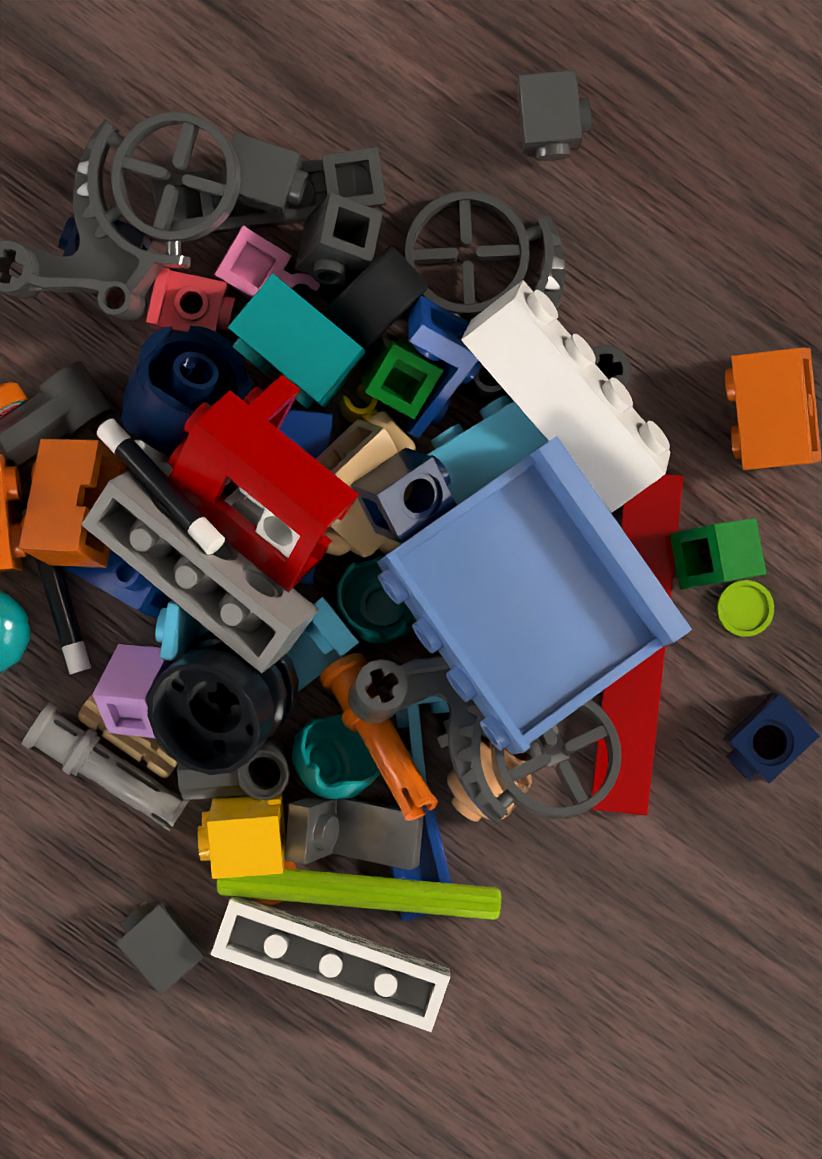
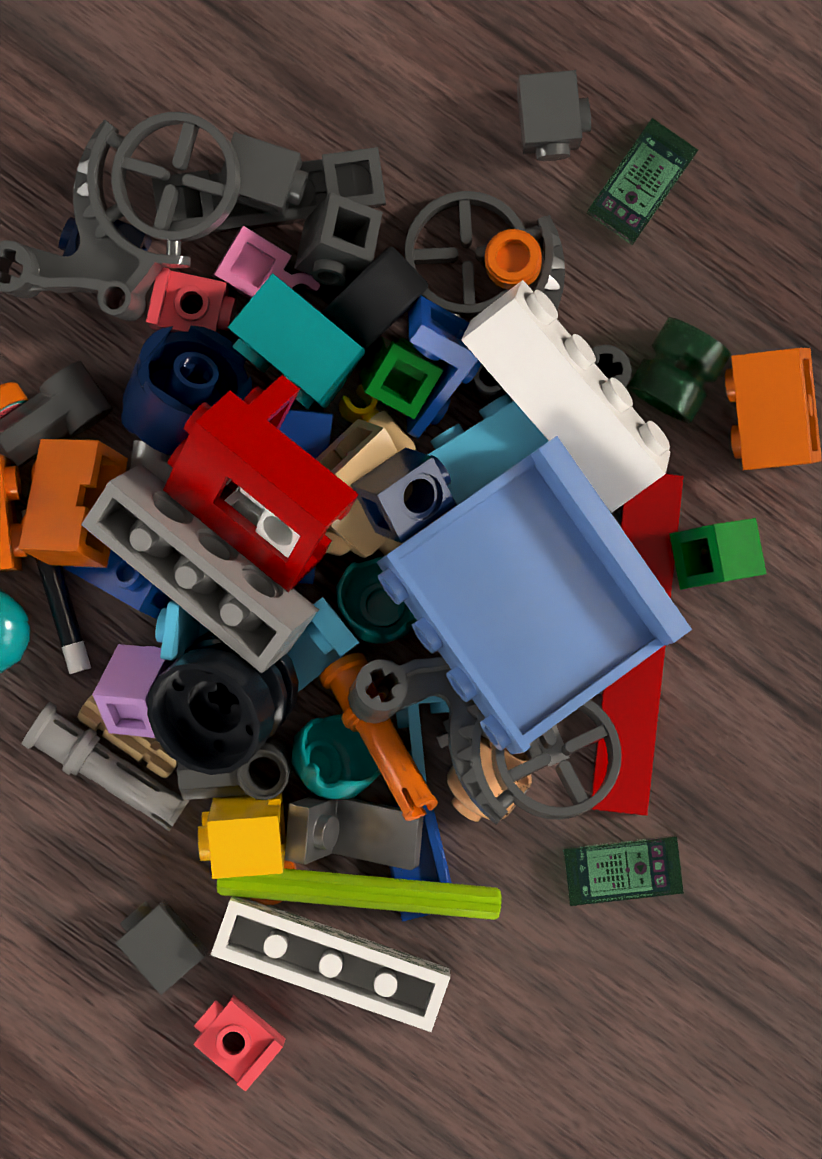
(160, 486): black bar -> none
(260, 1038): none -> coral brick
(513, 258): none -> orange tile
(623, 870): none -> clear green tile
(642, 181): none -> clear green tile
(666, 386): none -> clear green wheel
(745, 608): lime piece -> none
(794, 733): dark blue brick -> none

